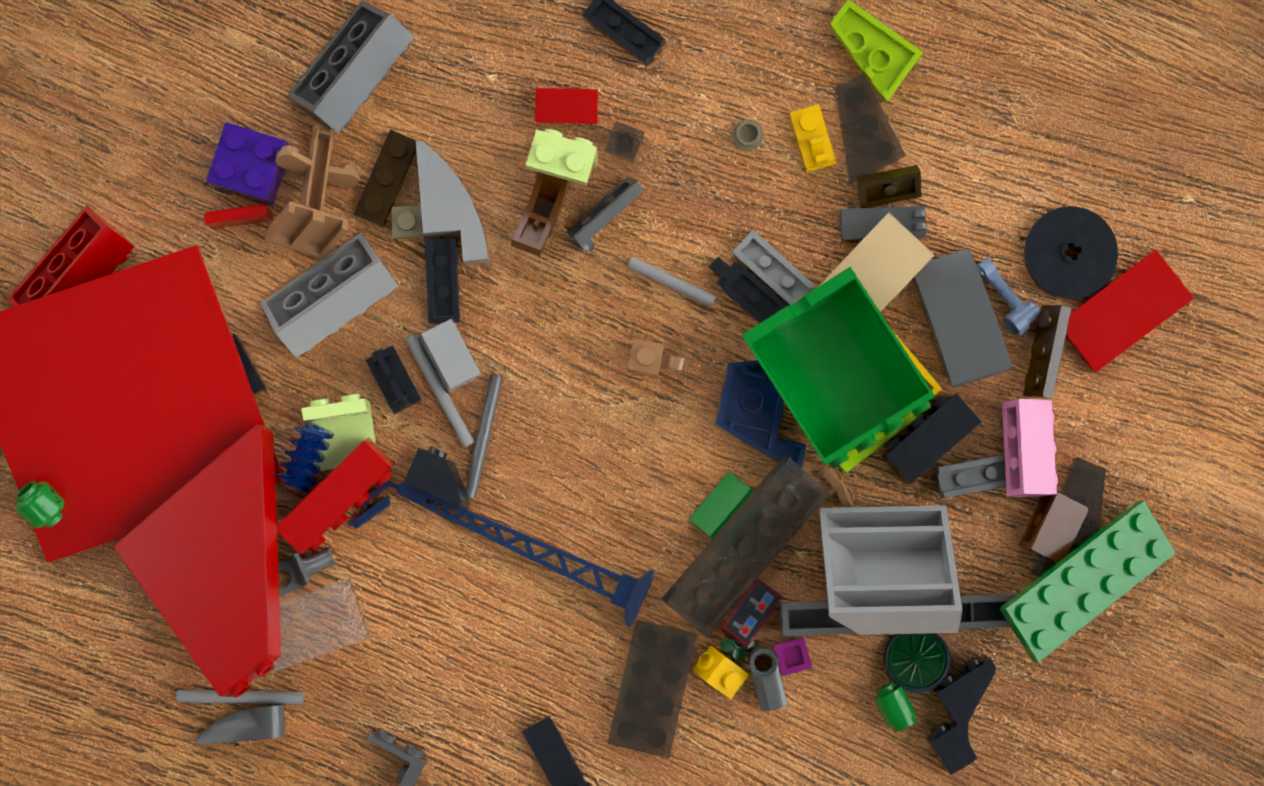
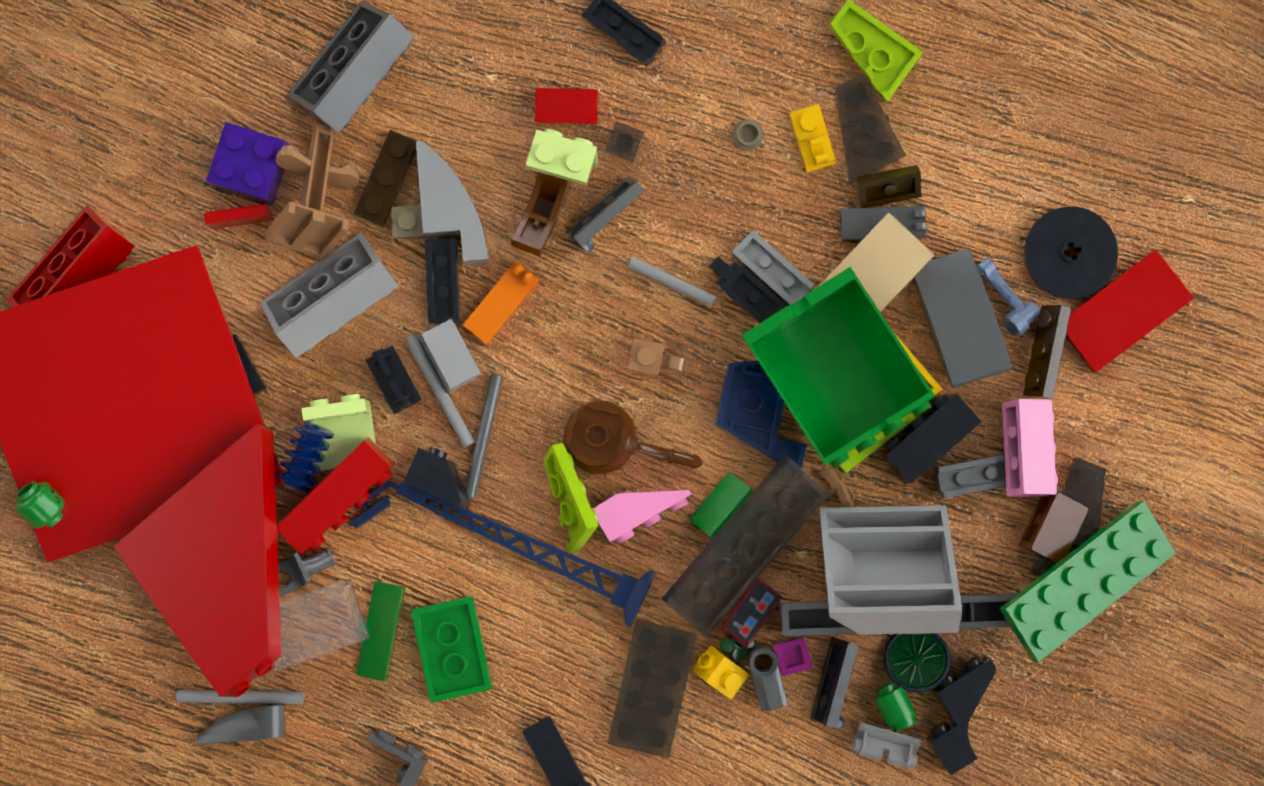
(382, 628): none -> green slope
(451, 649): none -> green plate
(501, 303): none -> orange hinge
(574, 507): none -> lime wing
(604, 438): none -> reddish brown piece
(628, 510): none -> bright pink slope
(834, 683): none -> black hinge
(874, 741): none -> light grey hinge

